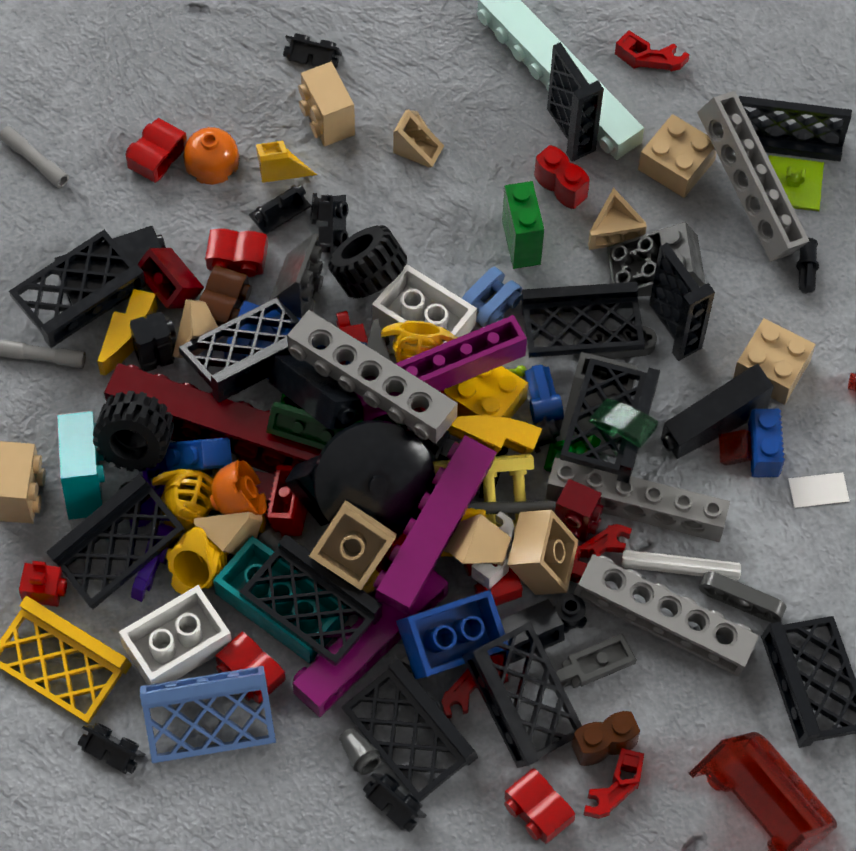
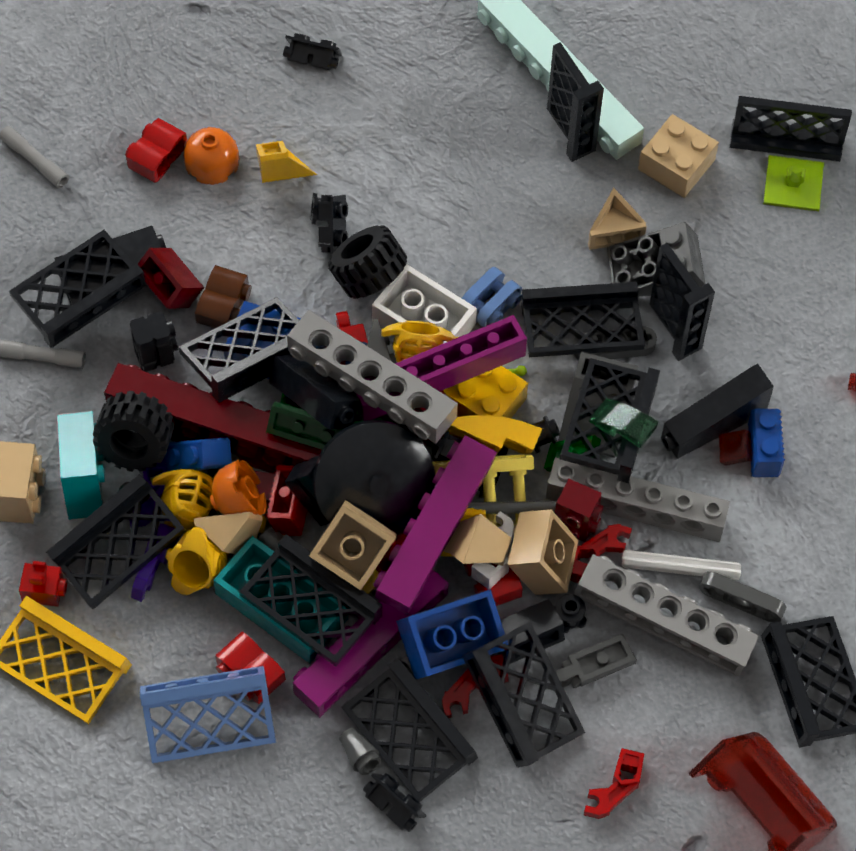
(118, 339): yellow slope -> none
(122, 751): black hinge -> none
(175, 638): white brick -> none
(194, 322): tan slope -> none
(237, 251): red brick -> none
(280, 209): black hinge -> none
(300, 277): dark grey slope -> none
(327, 104): tan brick -> none
(415, 140): tan slope -> none
(522, 224): green brick -> none
(538, 806): red brick -> none
(543, 395): blue piece -> none
(564, 178): red brick -> none
(599, 739): reddish brown brick -> none
(646, 57): red piece -> none
(752, 176): light grey brick -> none
(780, 356): tan brick -> none
(808, 266): black axle -> none
(818, 490): white sticker -> none

